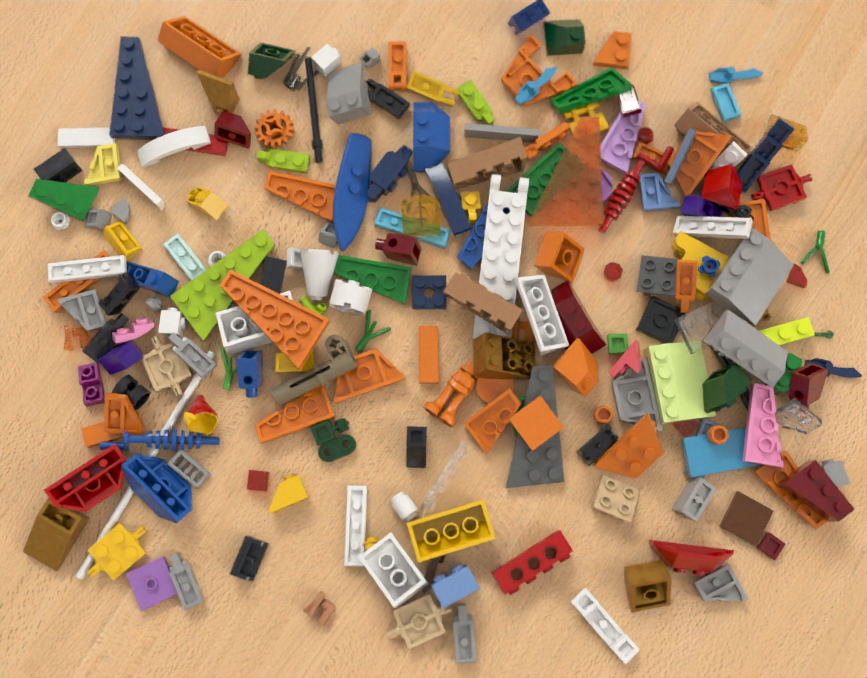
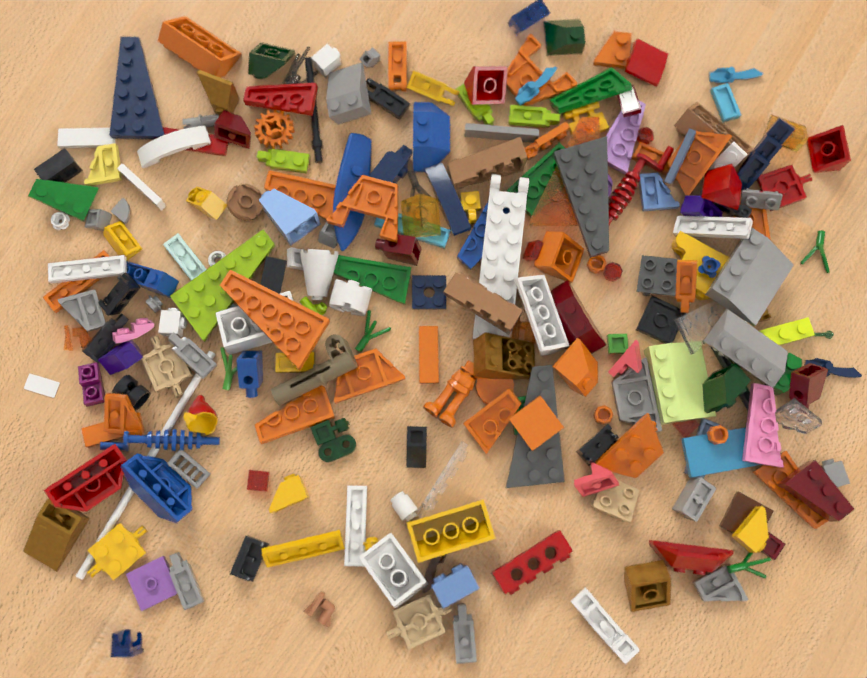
(41, 385): none -> white sticker
(124, 646): none -> clear blue hinge
(207, 121): none -> light grey axle
(244, 202): none -> medium nougat tile
(284, 97): none -> red wing
(289, 215): none -> light blue slope
(303, 548): none -> yellow plate
(371, 198): none -> orange wing
(486, 84): none -> red slope
(532, 116): none -> lime hinge
(532, 250): none -> clear red tile
(586, 183): none -> dark grey wing
(596, 264): none -> orange tile
(599, 480): none -> coral slope
(646, 62): none -> red slope
(745, 566): none -> green plant
(753, 531): none -> yellow slope
(761, 200): none -> light grey hinge
(797, 277): clear red tile -> none
(829, 150): none -> red slope

